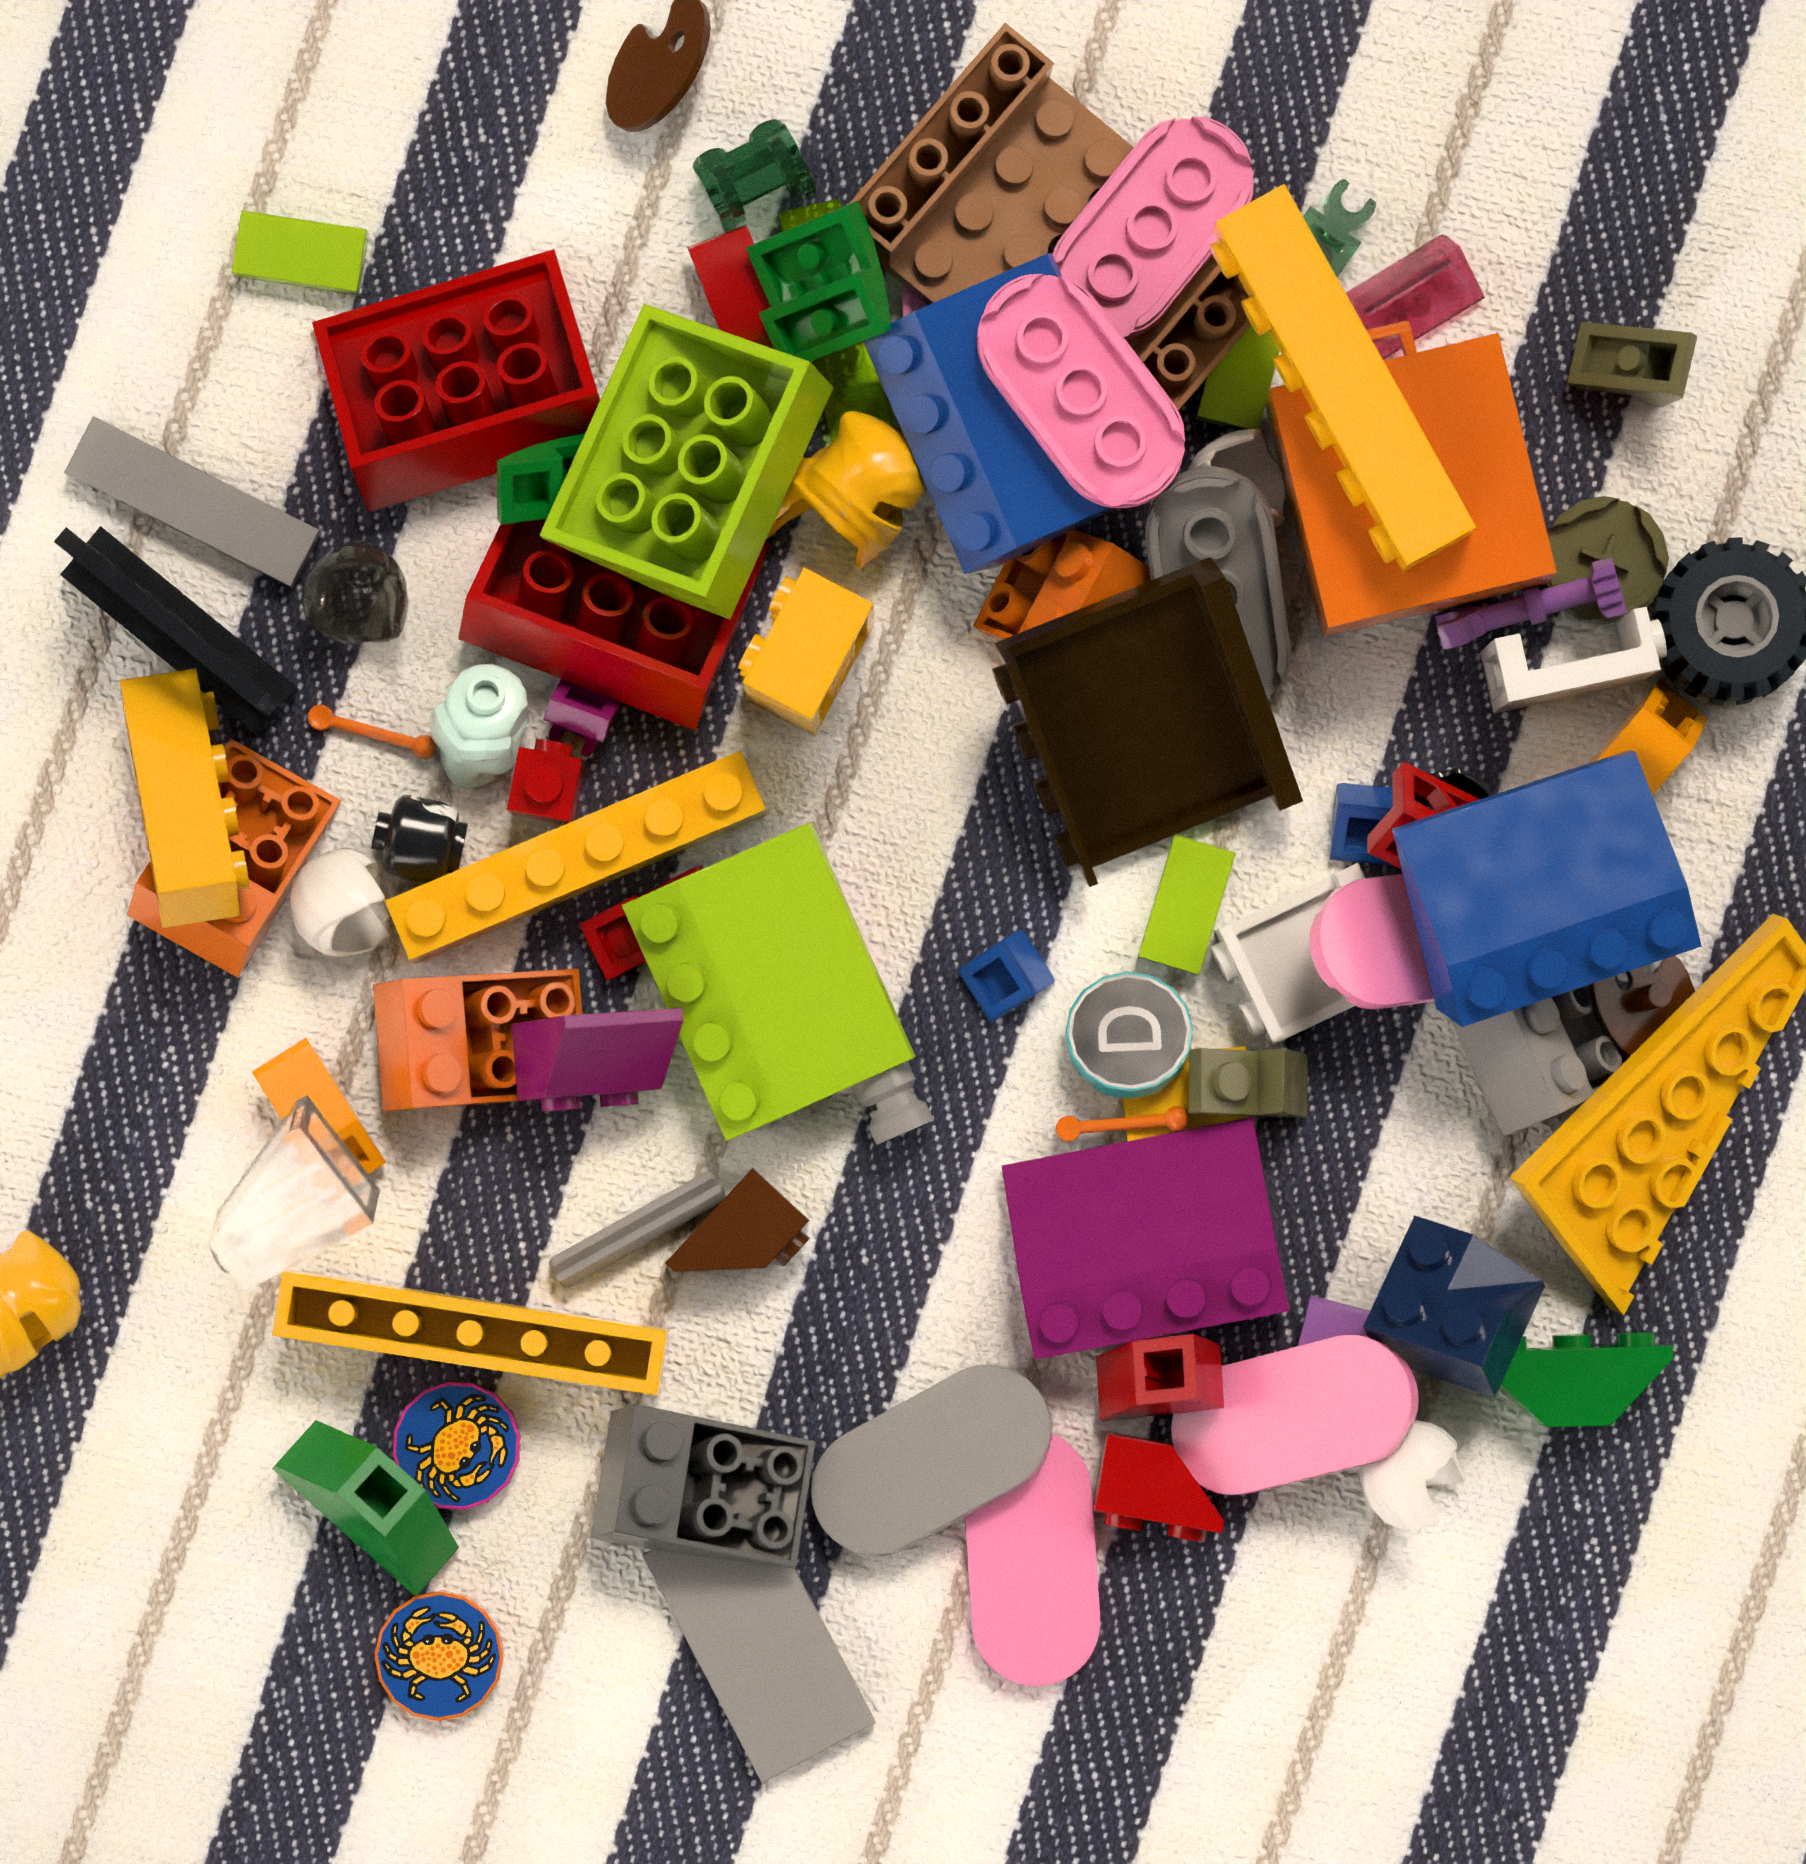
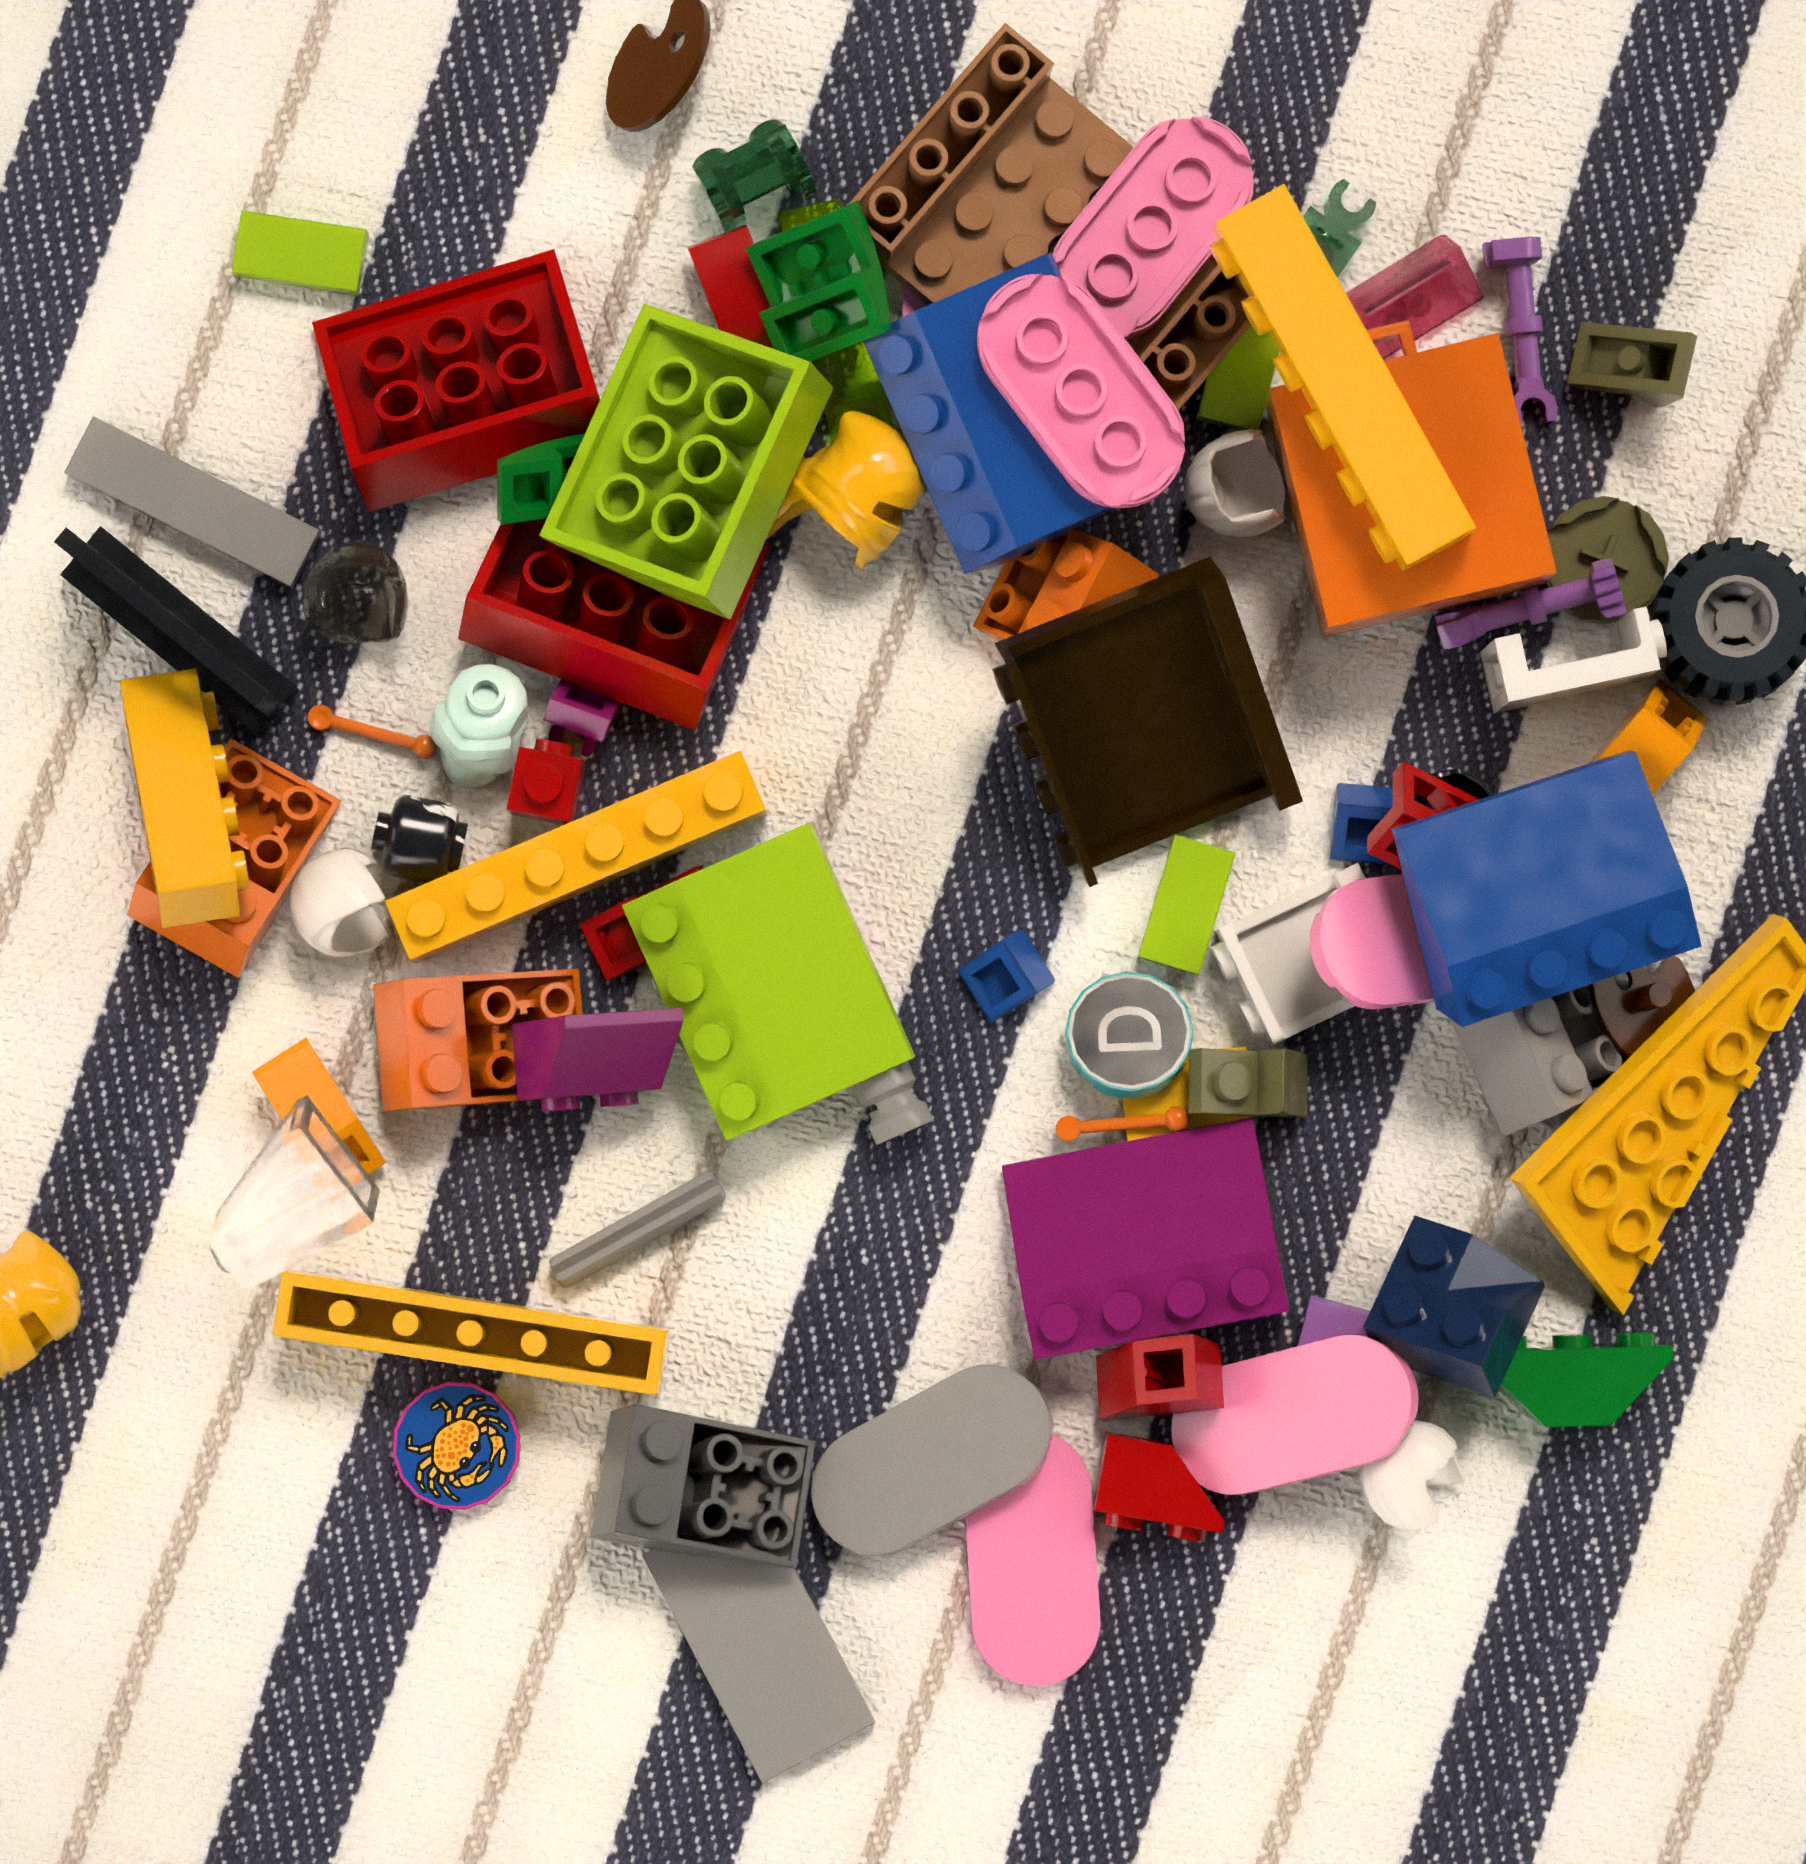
(370, 1502): green slope -> none
(439, 1655): tile -> none
(744, 1231): reddish brown slope -> none
(807, 651): yellow brick -> none
(1230, 520): light grey tile -> none
(1523, 325): none -> medium lavender piece

